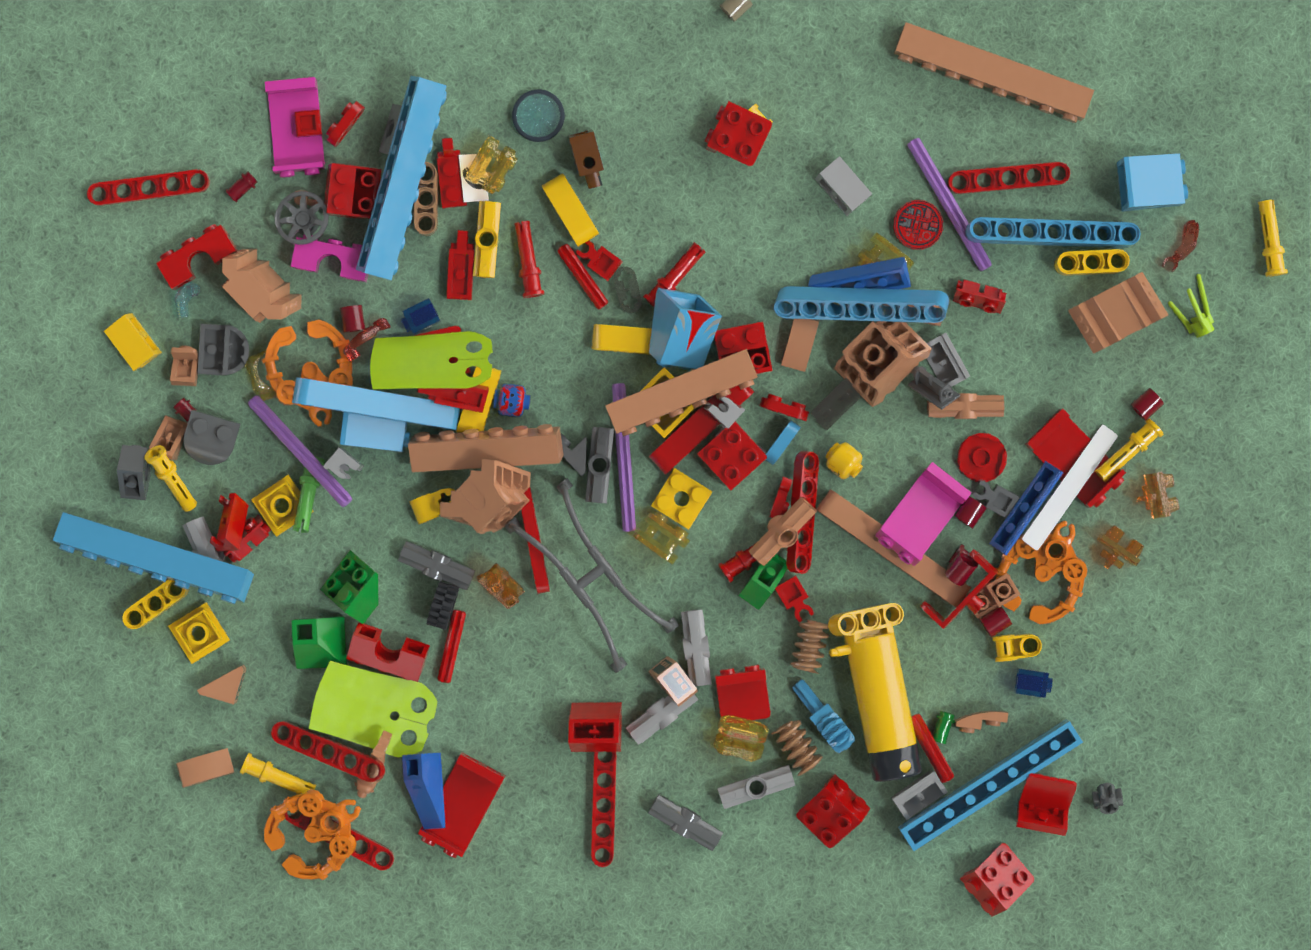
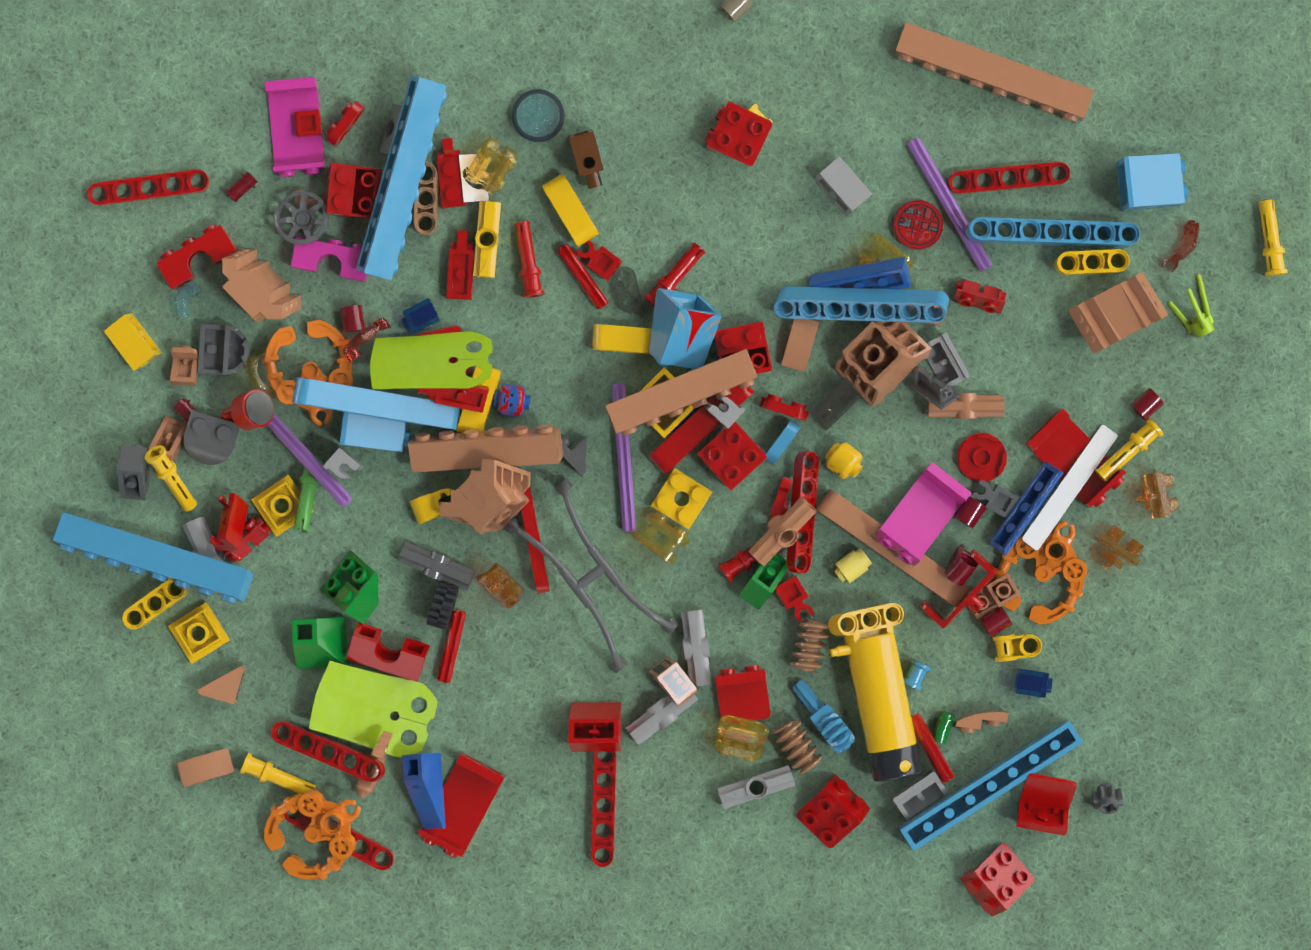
(250, 410): none -> piece
(600, 448): dark grey piece -> none
(685, 822): dark grey piece -> none
(852, 566): none -> light yellow brick
(916, 674): none -> dark azure bush

